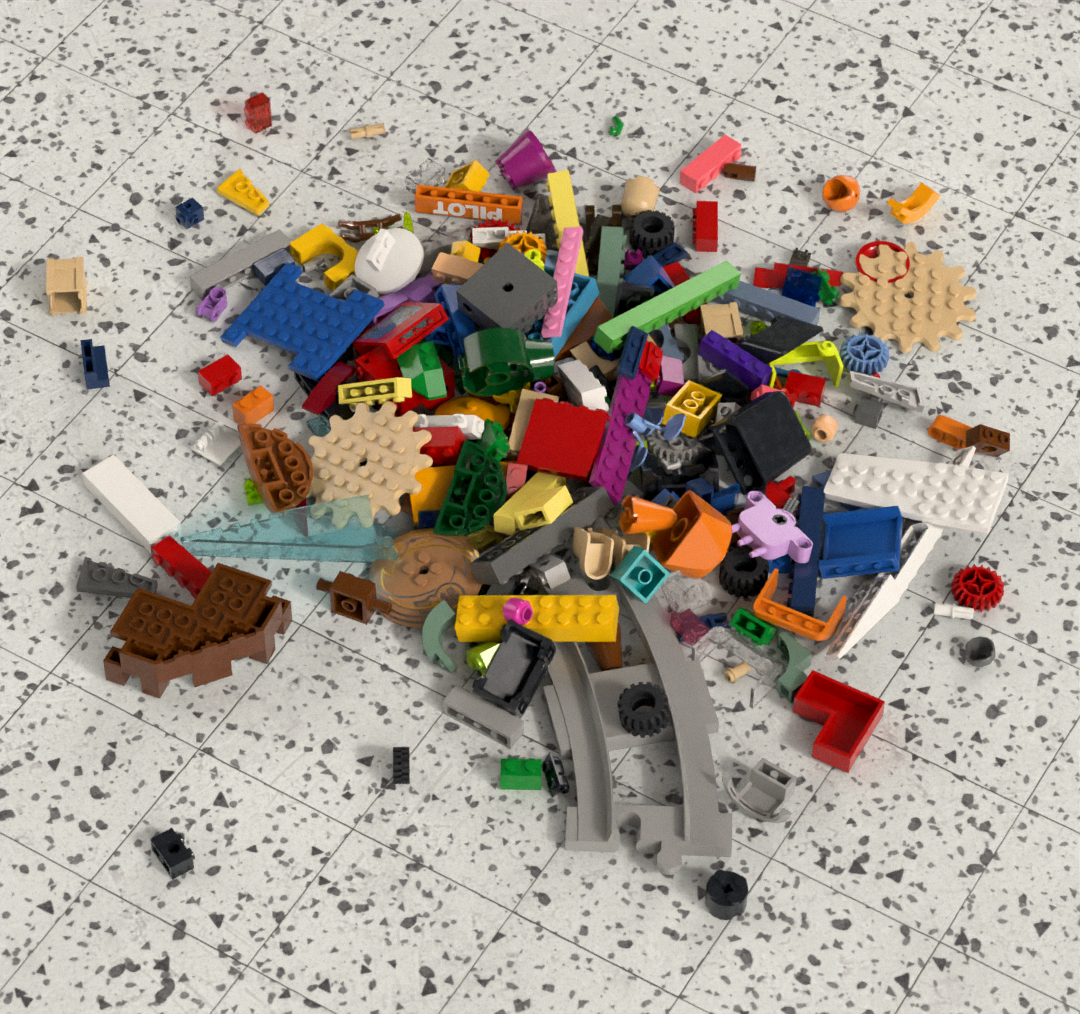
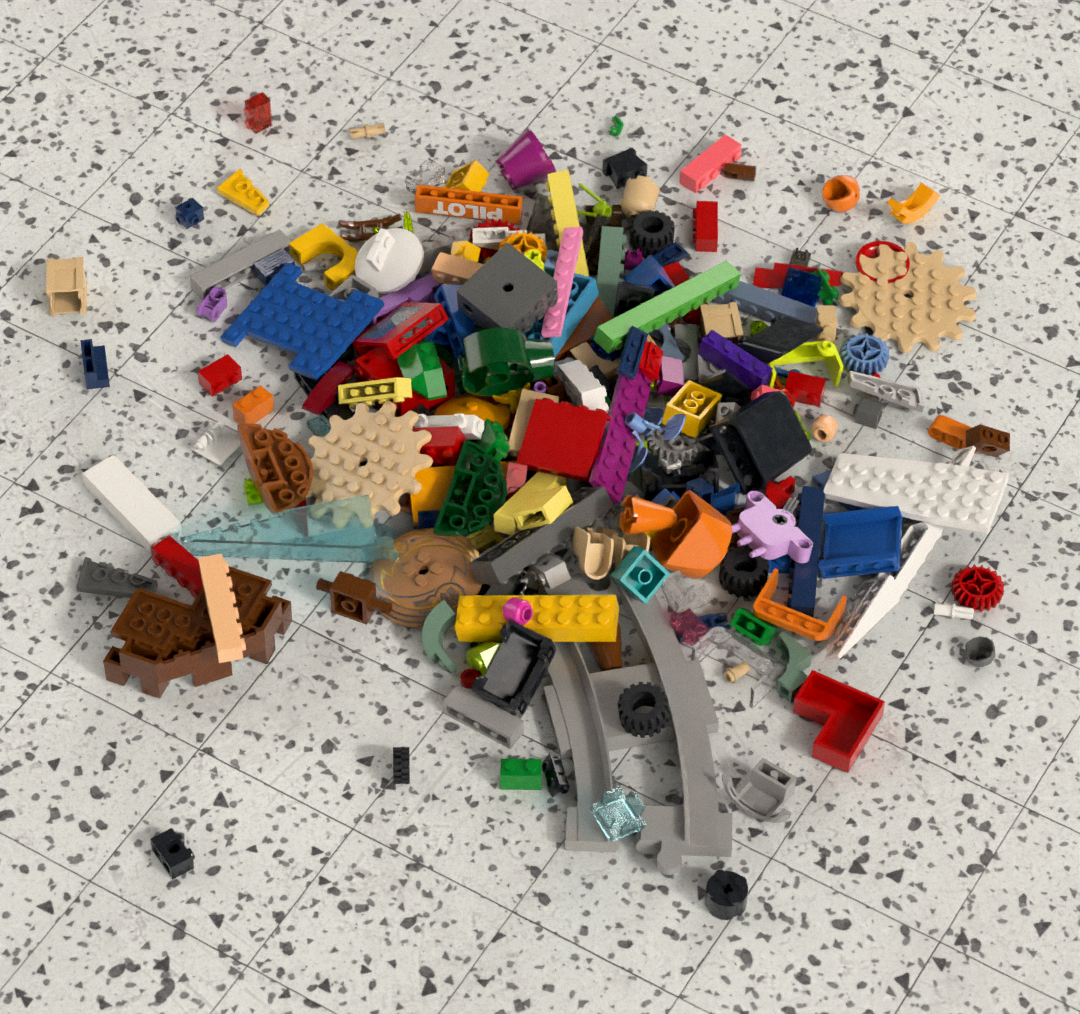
(221, 609): none -> light nougat brick
(468, 676): none -> red tile
(599, 208): none -> lime plant
(618, 813): none -> clear light blue panel
(624, 166): none -> black hips
(826, 318): none -> tan brick

